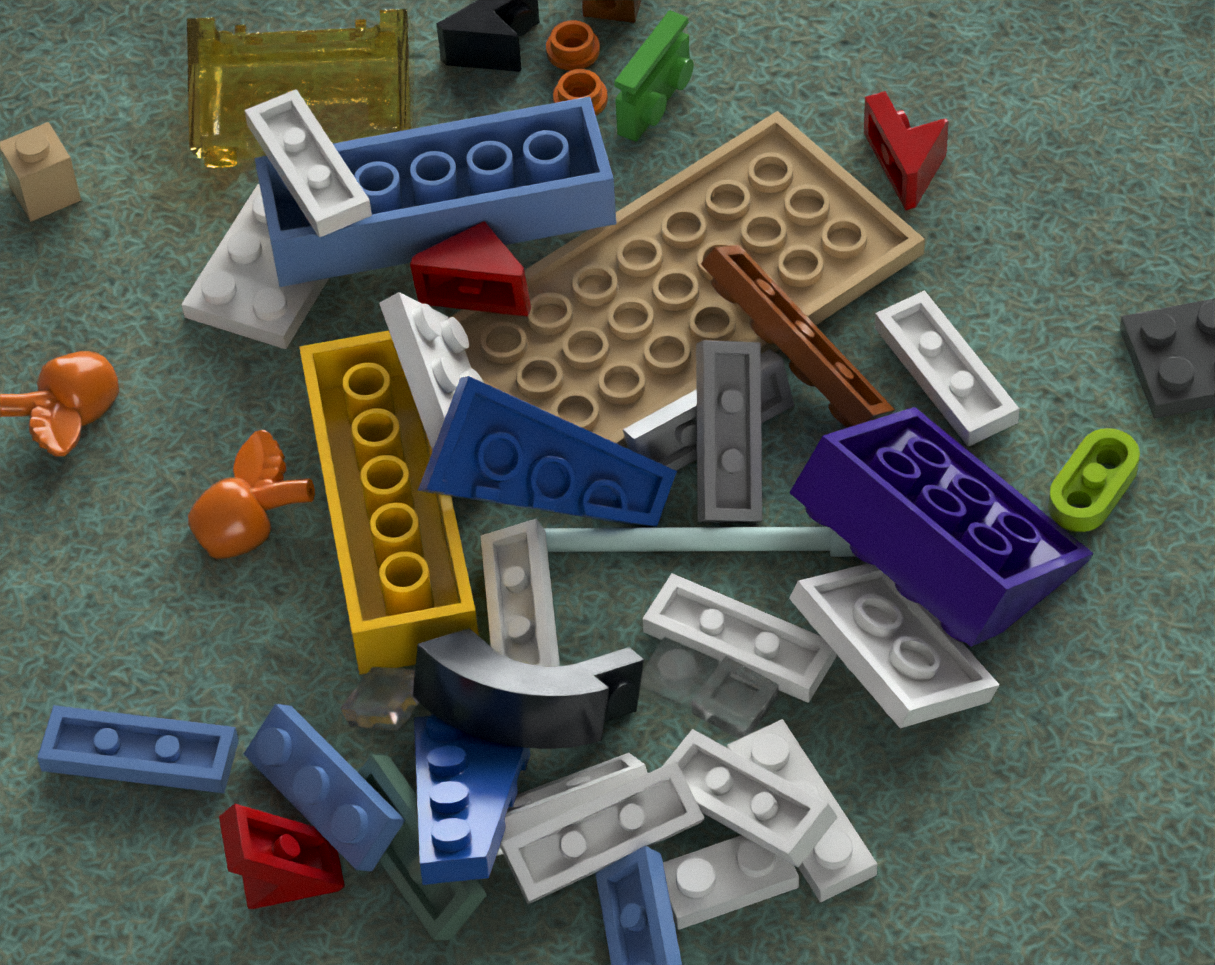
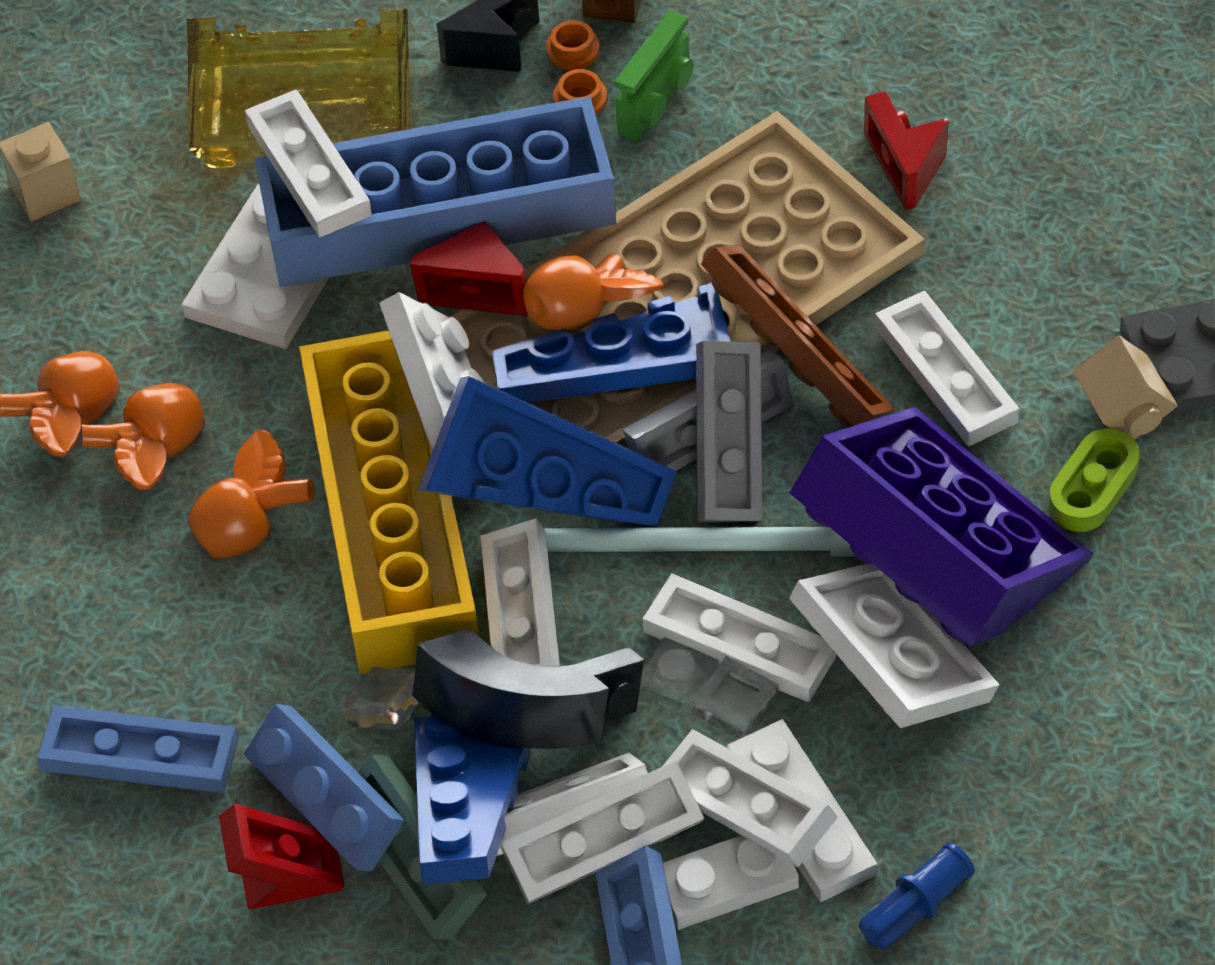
(156, 426): none -> orange piece
(572, 292): none -> orange piece
(614, 352): none -> blue wing
(916, 896): none -> blue axle
(1125, 388): none -> tan brick

